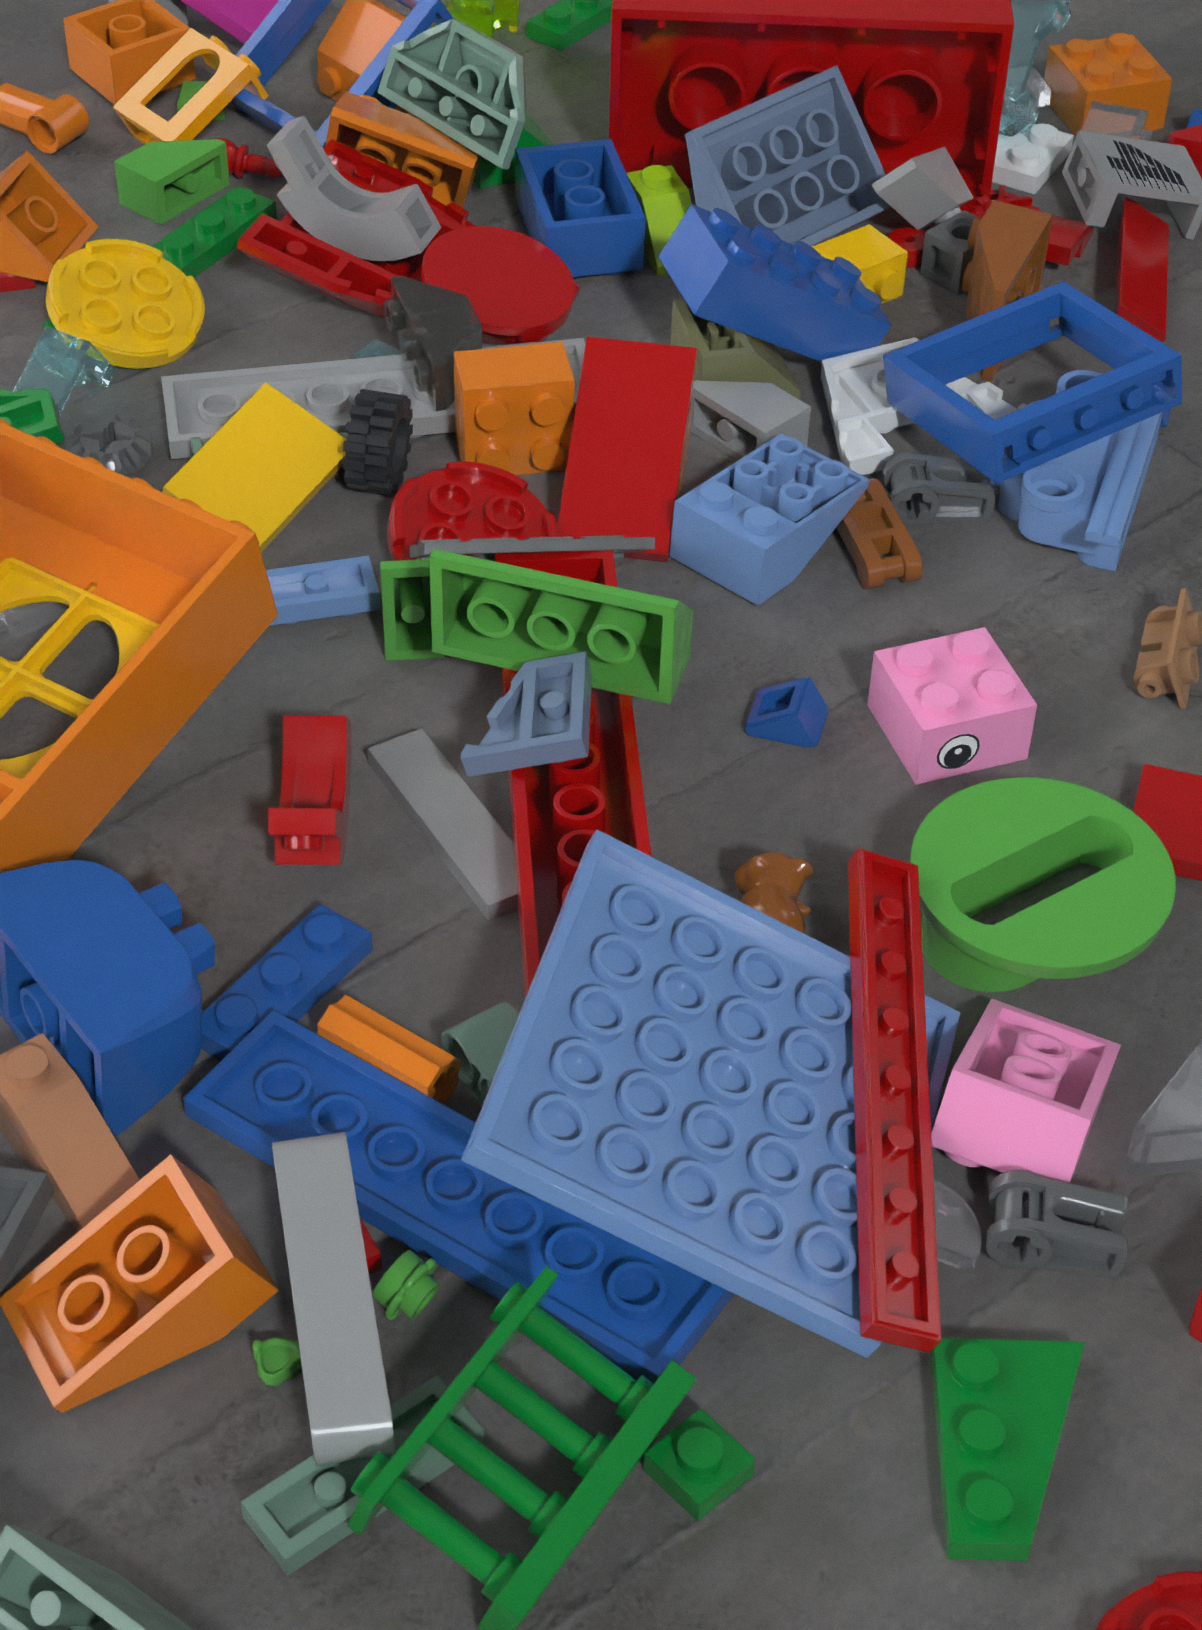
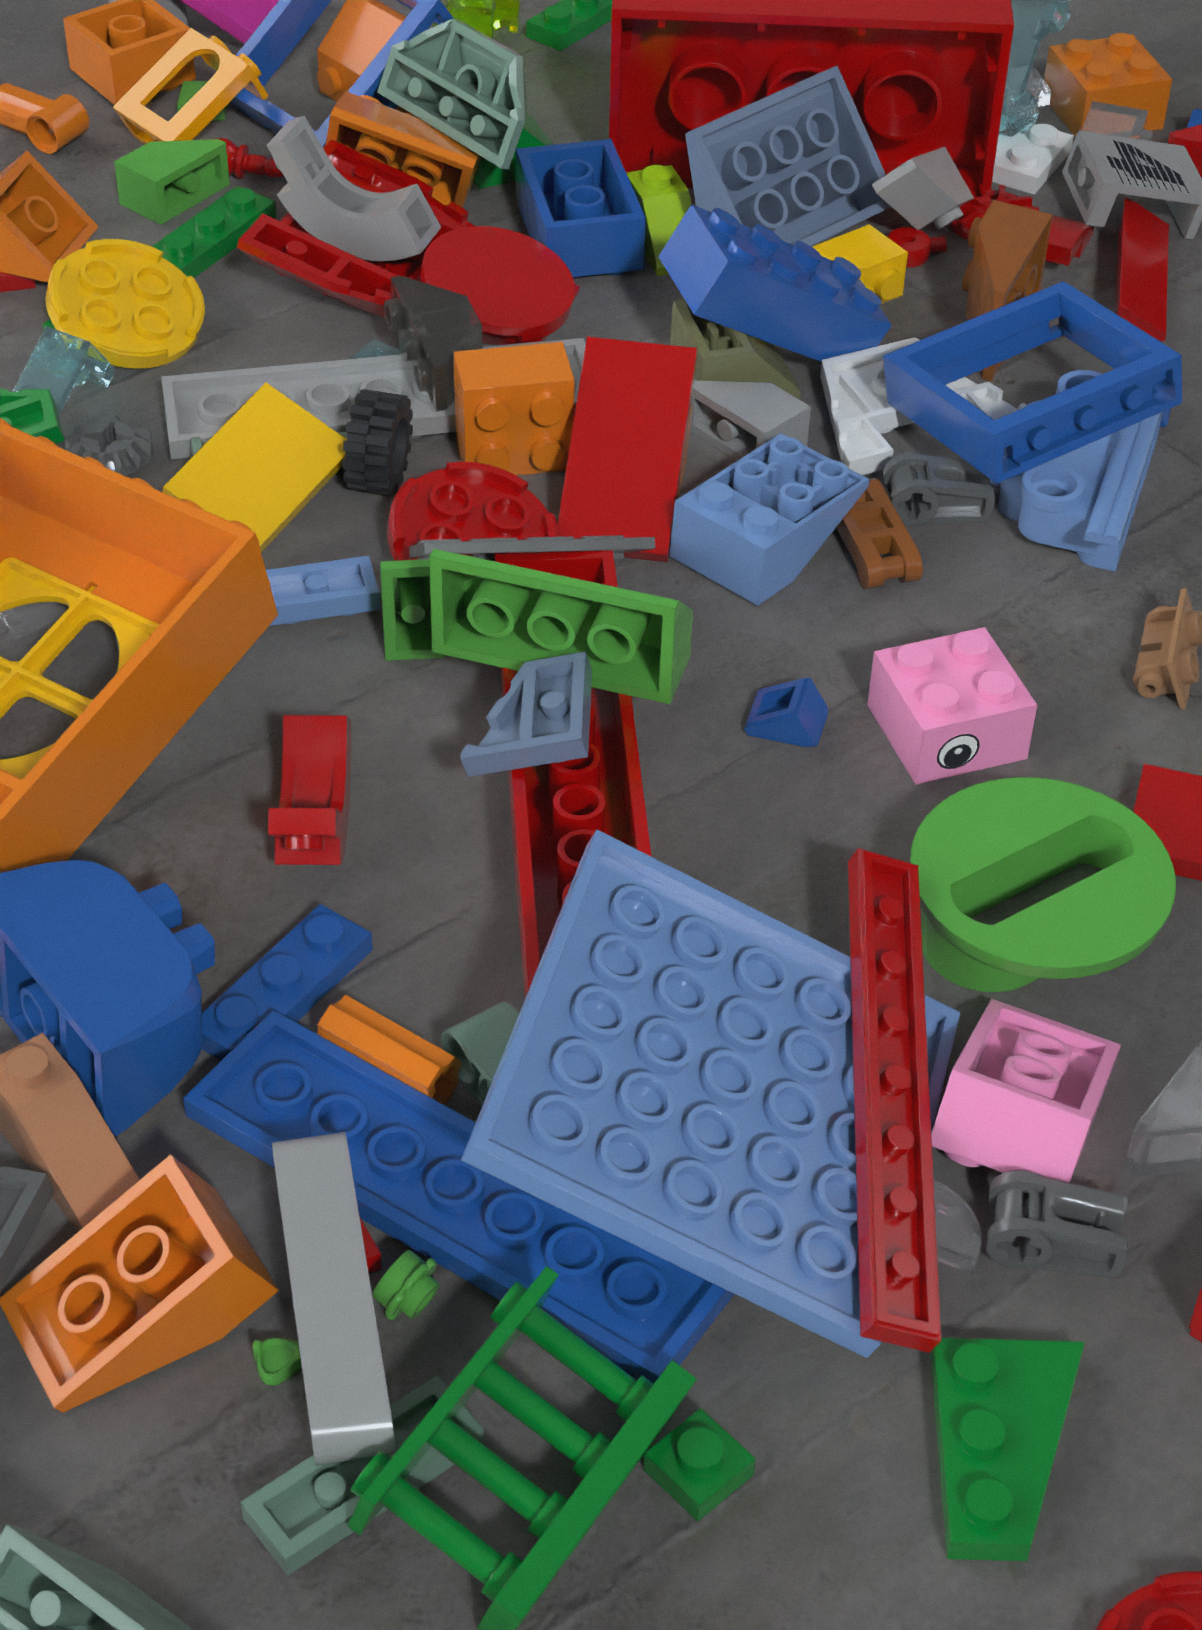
(449, 819): light grey tile -> none
(773, 885): dark orange animal -> none
(948, 252): dark grey brick -> none

